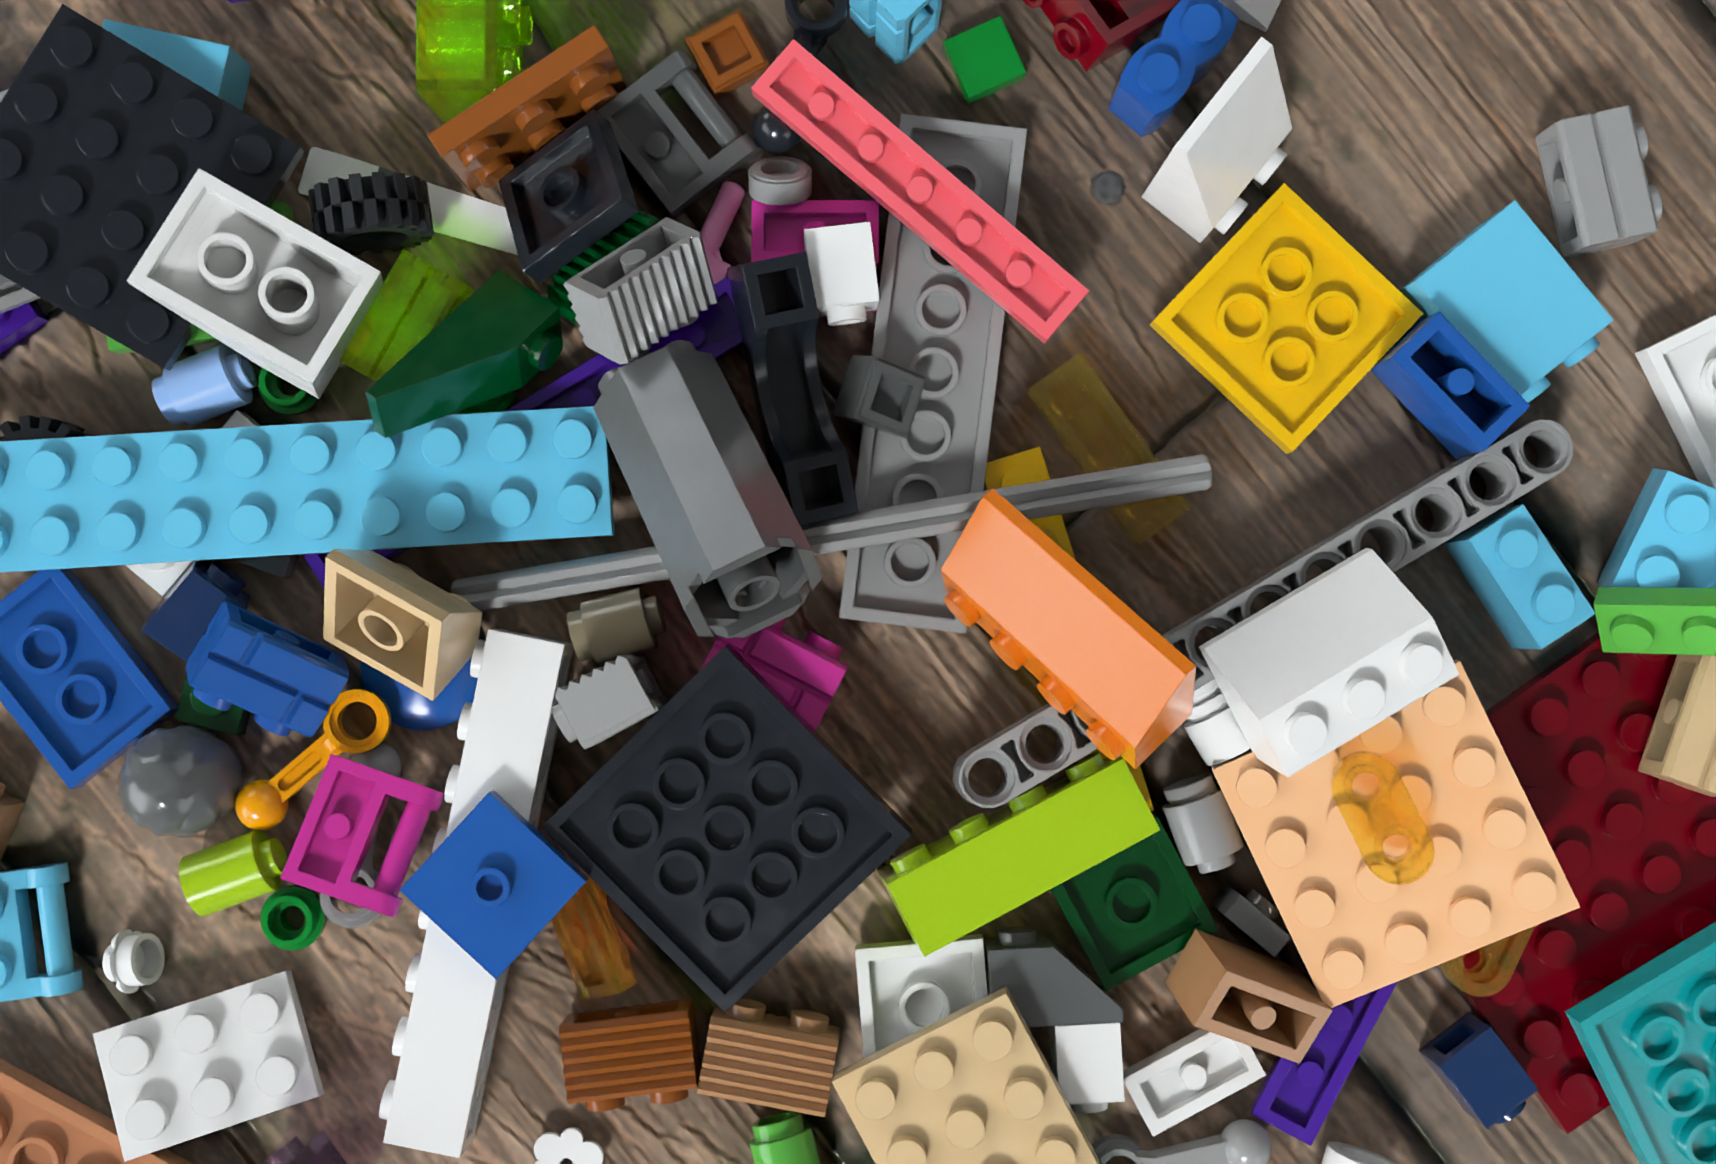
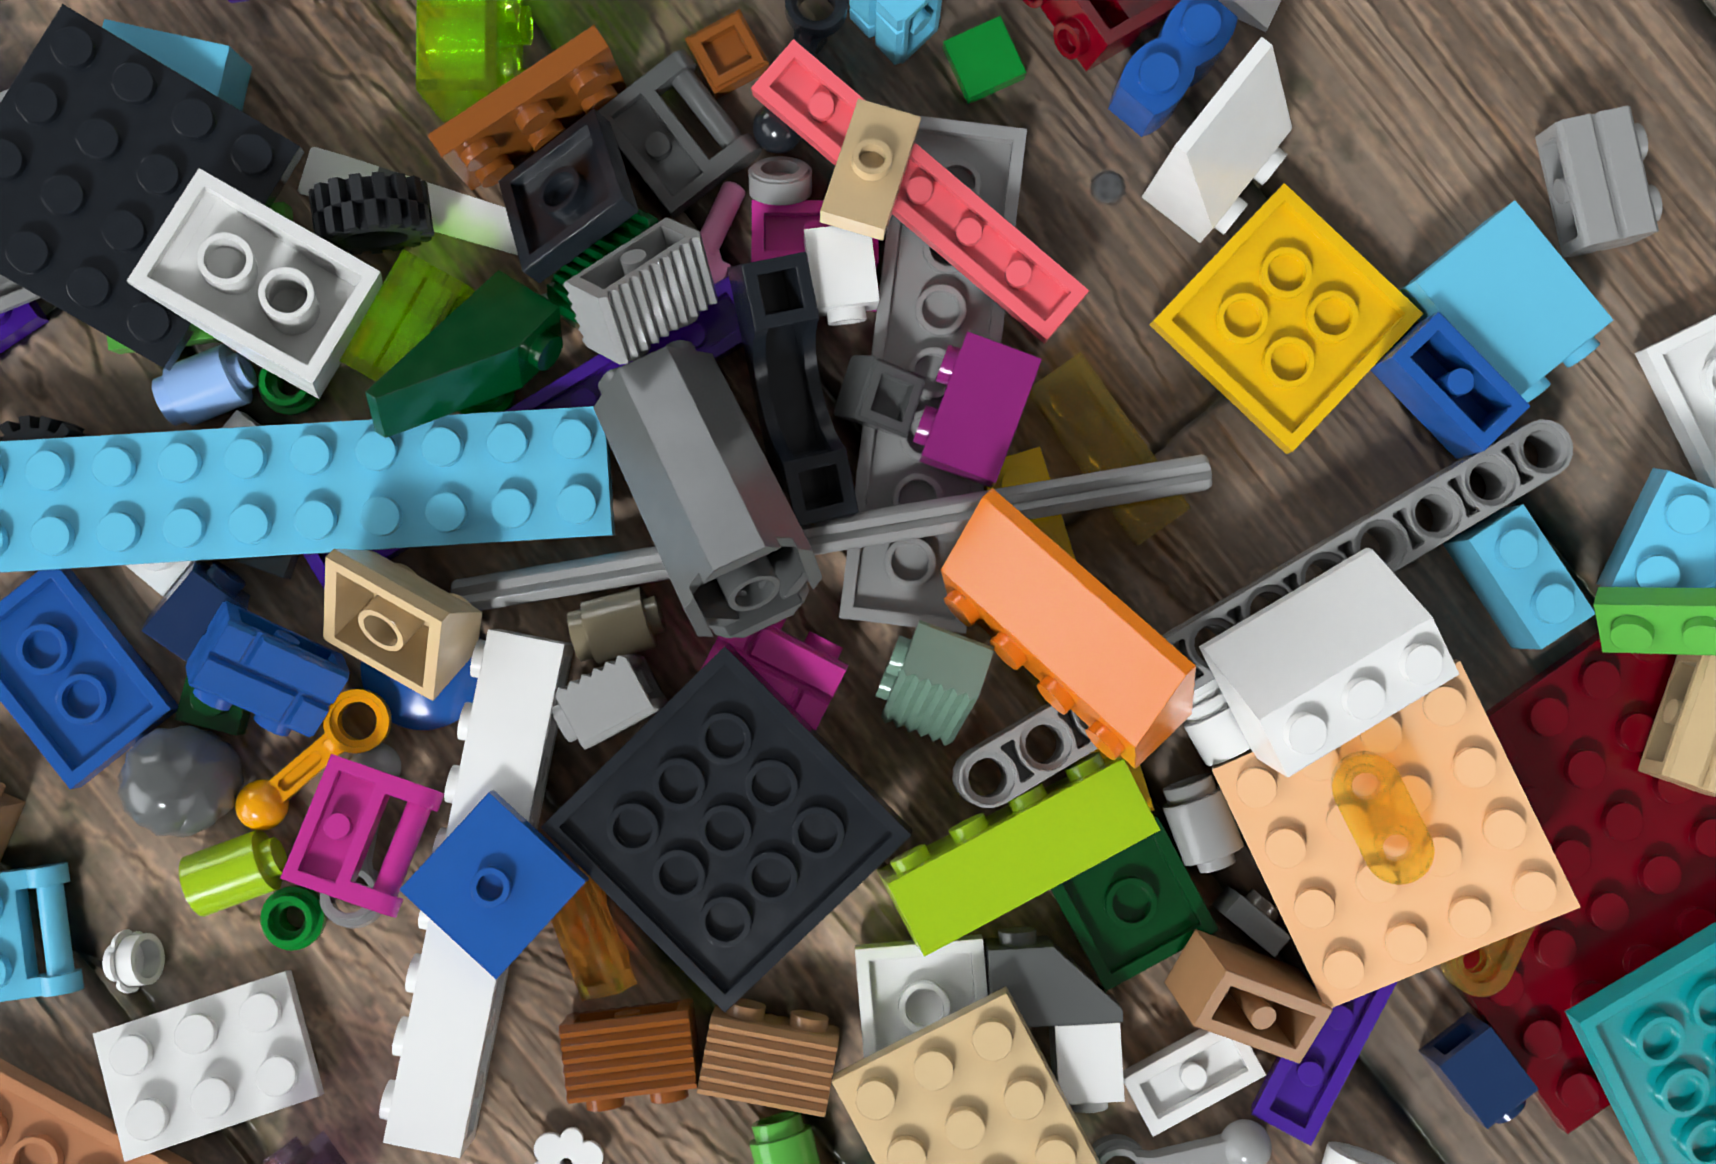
(870, 169): none -> tan plate
(933, 681): none -> sand green brick
(978, 410): none -> magenta brick

